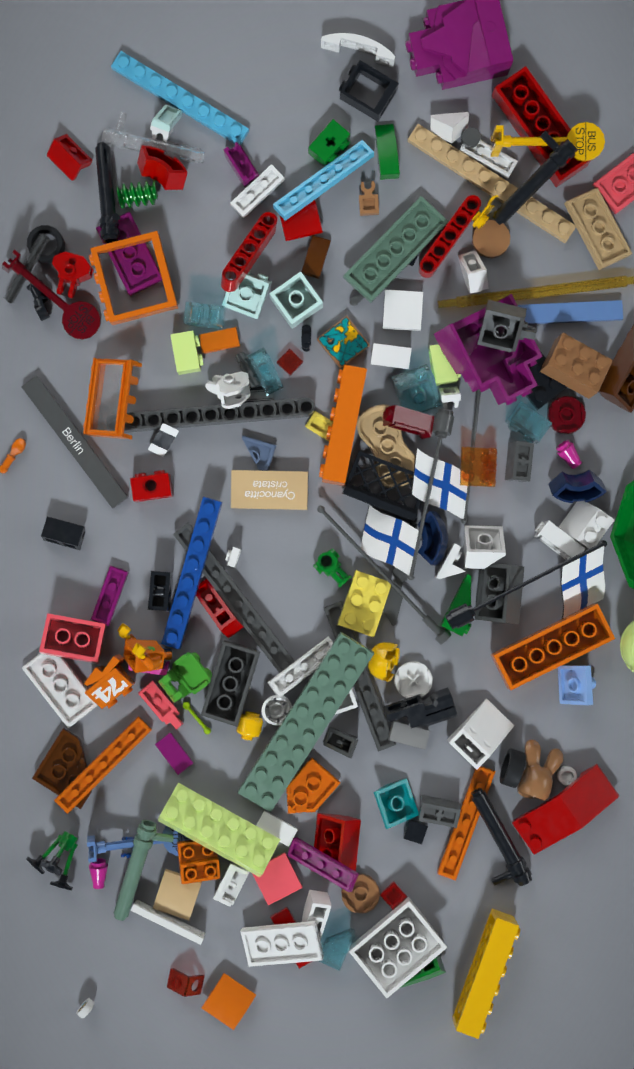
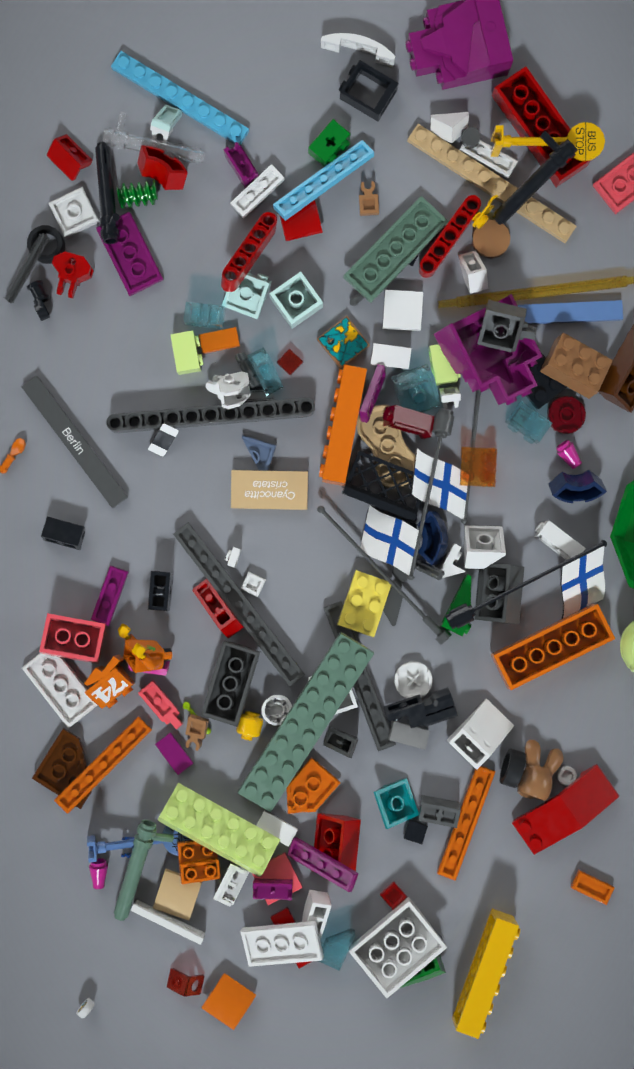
(66, 842): plant -> none
(73, 212): none -> white tile
(79, 318): dark red piece -> none
(104, 293): orange window -> none
(109, 398): window -> none
(162, 490): red brick -> none
(189, 674): bright green piece -> none
(191, 572): blue plate -> none
(197, 730): none -> medium nougat plate
(253, 584): none -> white tile
(272, 889): none -> magenta hinge
(300, 668): white tile -> none
(306, 337): black piece -> none
(316, 257): reddish brown slope -> none
(319, 424): light yellow tile -> none
(333, 568): green connector -> none
(363, 896): medium nougat tile -> none
(372, 393): none -> magenta tile
(383, 661): yellow cylinder -> none
(387, 151): green slope -> none
(429, 569): none -> dark grey axle
(515, 862): black cylinder -> none
(519, 461): dark grey hinge -> none
(576, 684): light blue tile -> none
(586, 524): white slope -> none
(592, 887): none -> orange tile
(598, 228): tan tile -> none

